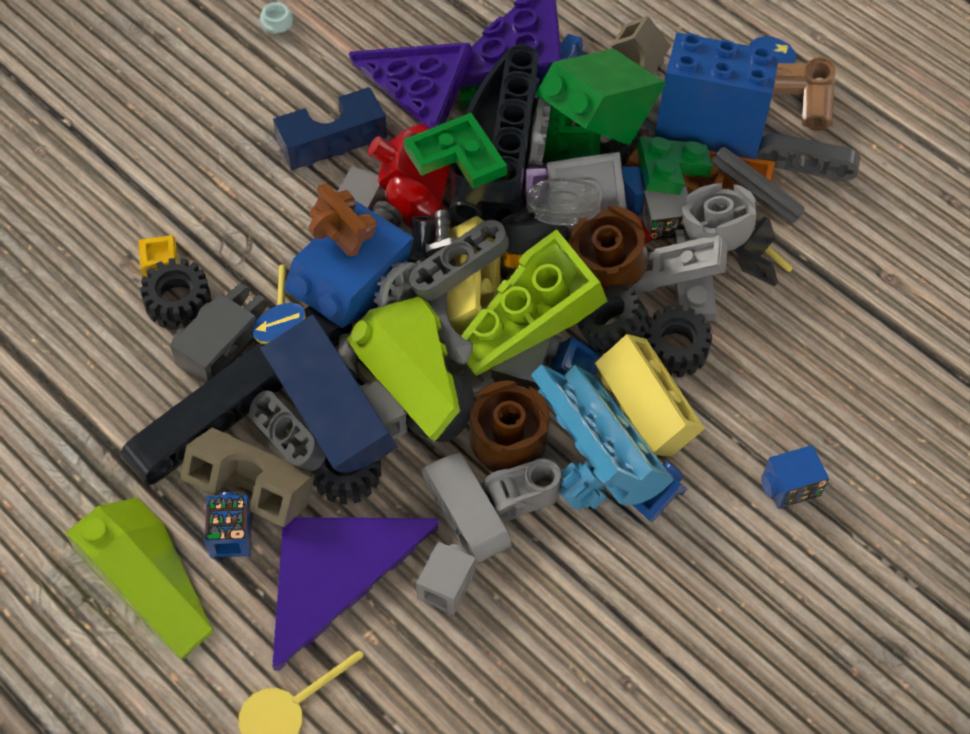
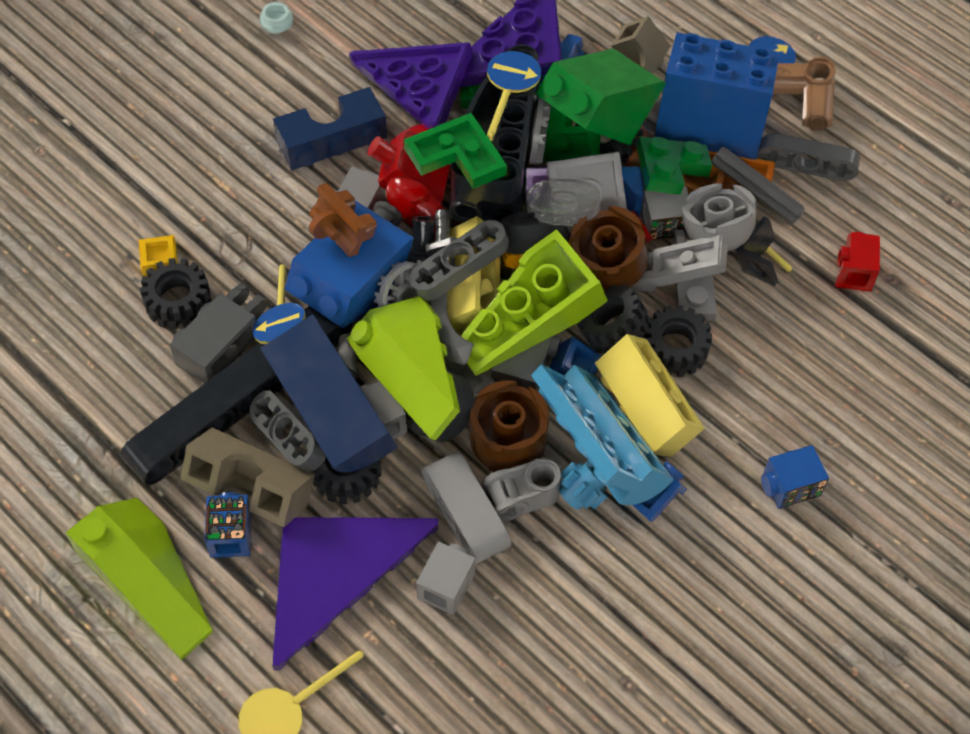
(511, 73): none -> blue piece
(859, 262): none -> red brick

